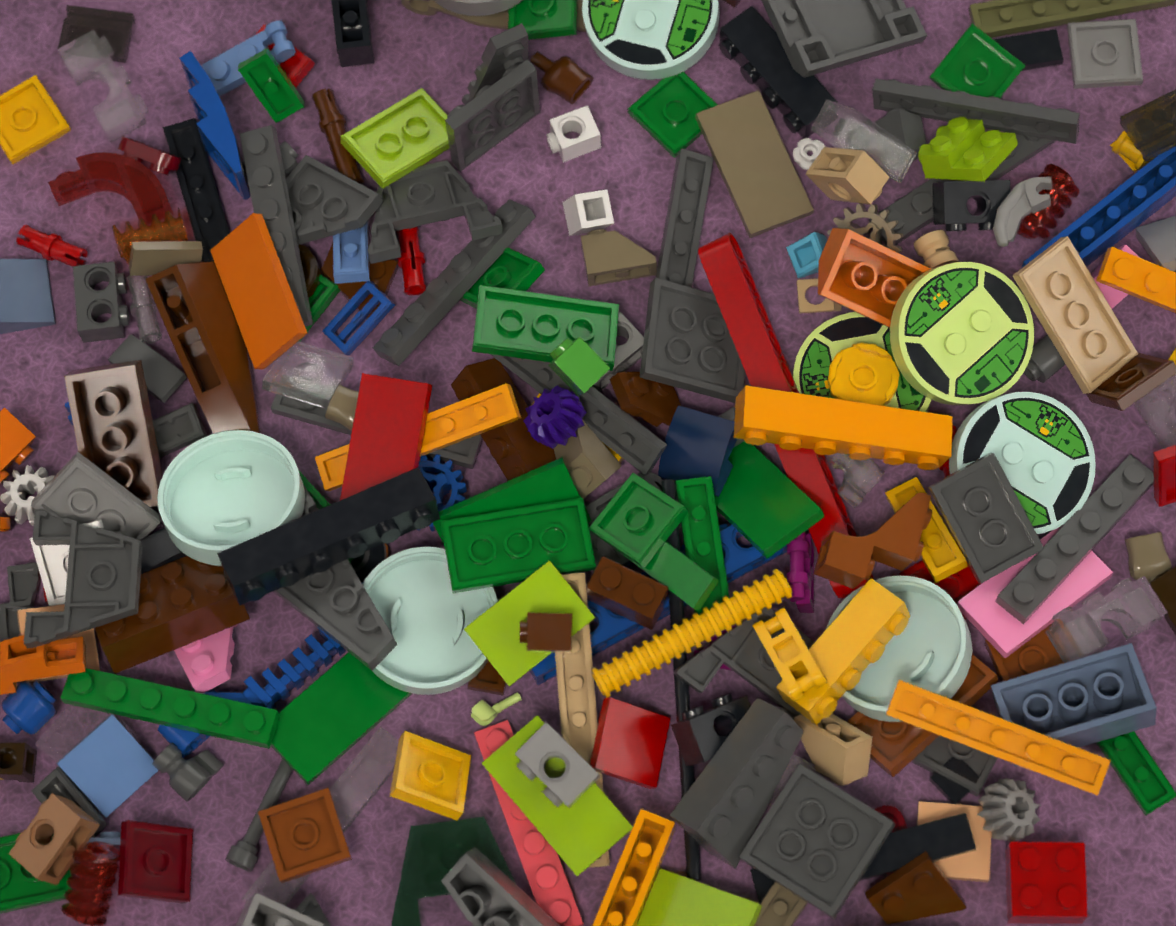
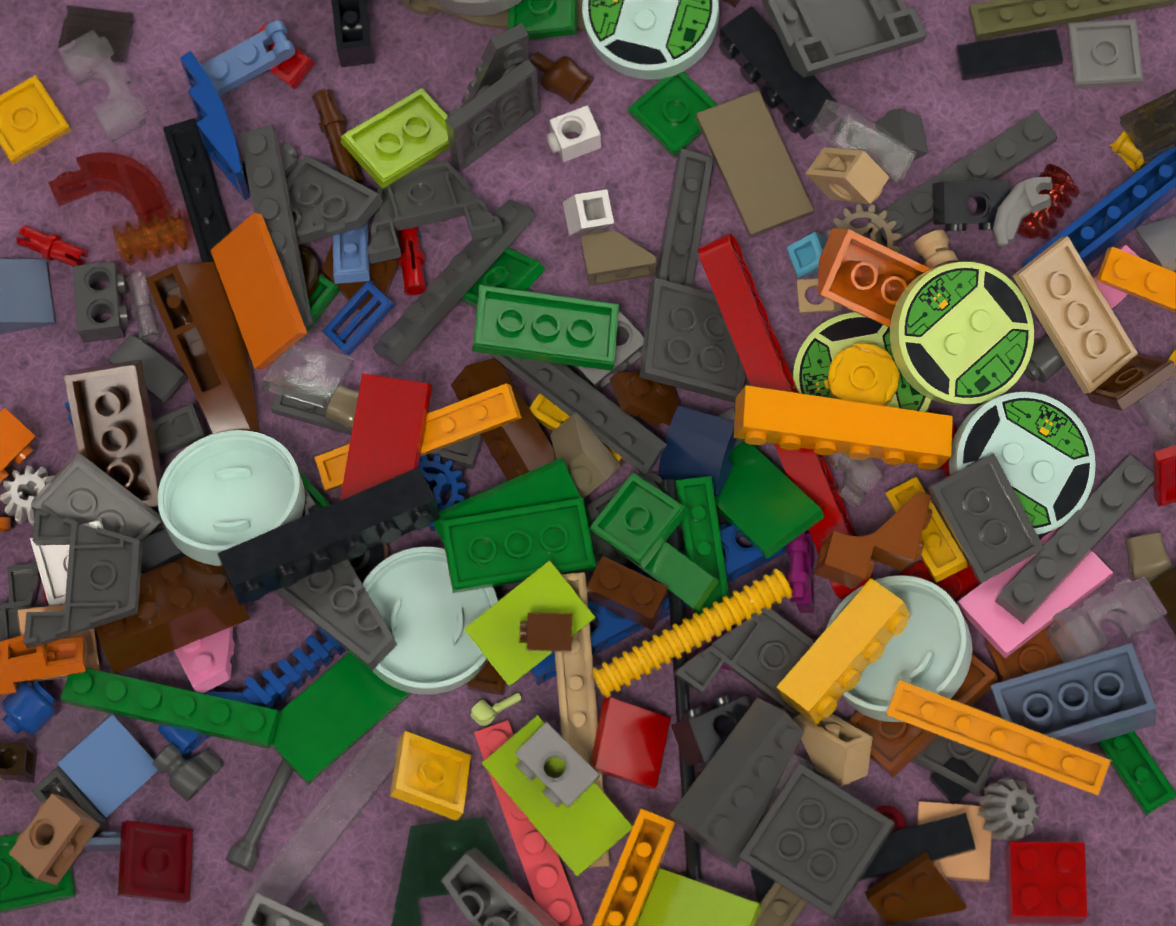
(92, 883): clear red piece -> none
(154, 257): dark tan tile -> none
(160, 160): dark red plate -> none
(271, 85): green plate -> none
(304, 835): dark orange plate -> none
(554, 417): dark purple gear -> none
(577, 365): bright green brick -> none
(789, 653): yellow plate -> none
(800, 153): white plate -> none
(965, 151): lime plate -> none
(977, 66): green tile -> none
(993, 111): dark grey plate -> none

